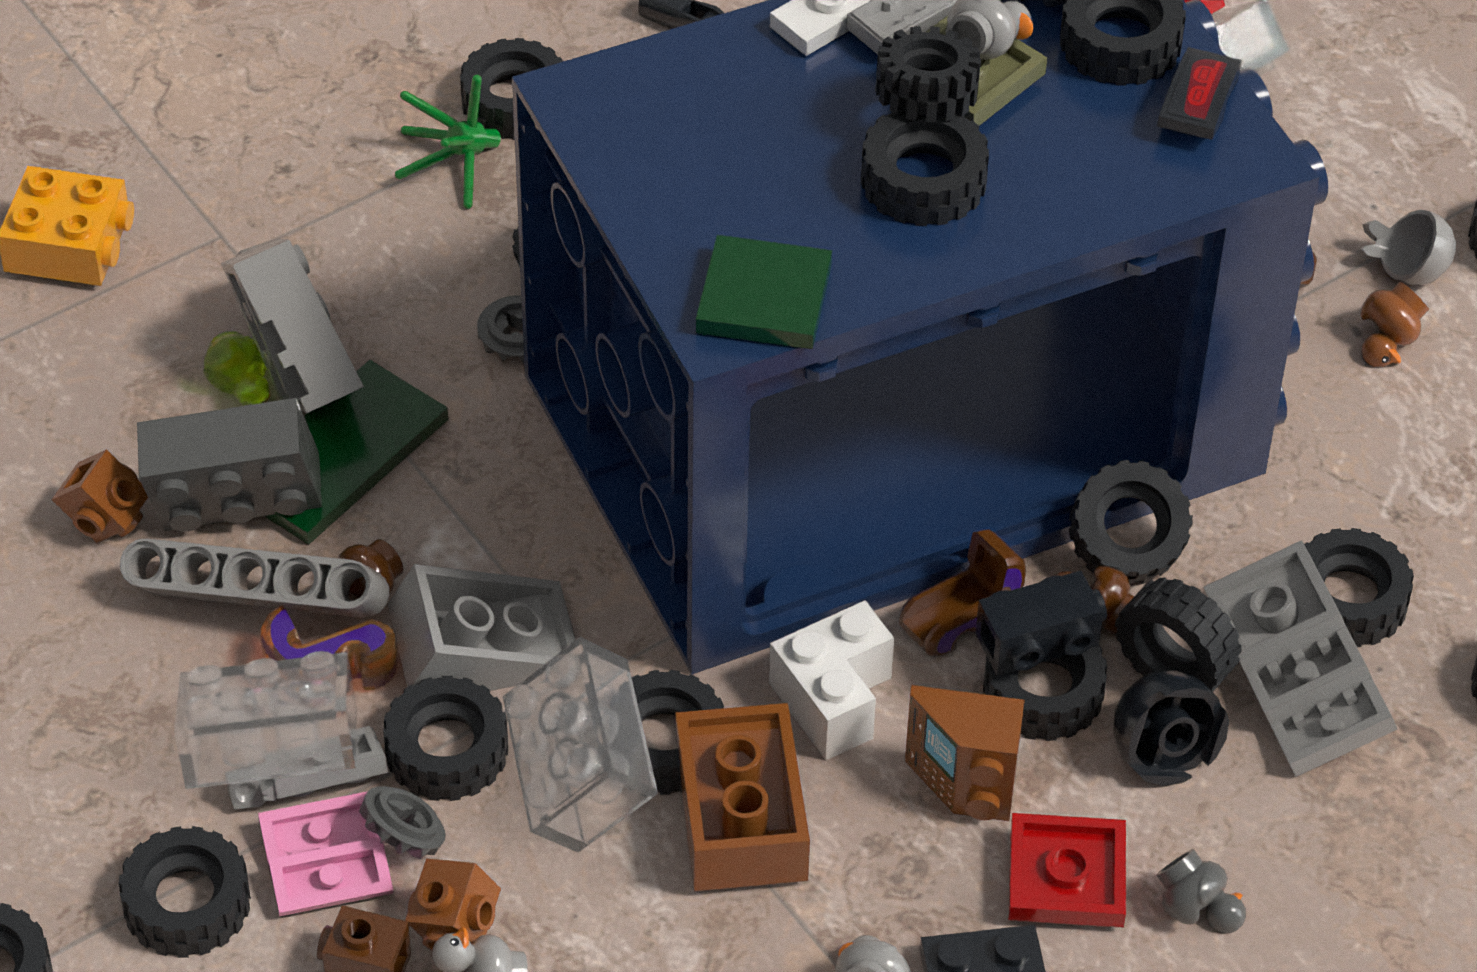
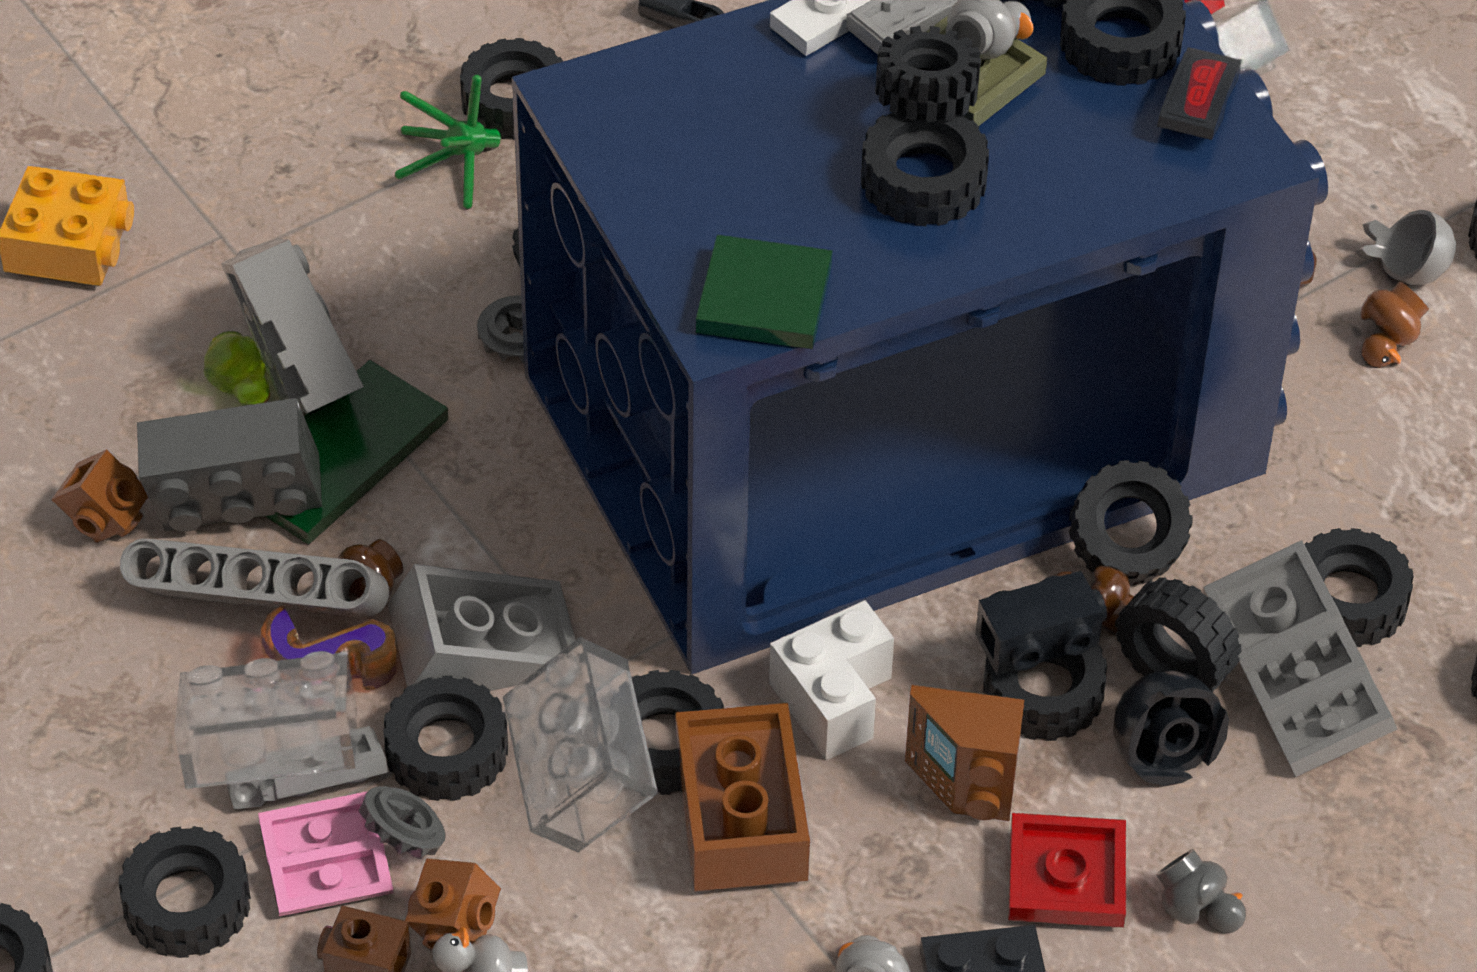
(950, 607): reddish brown animal -> none

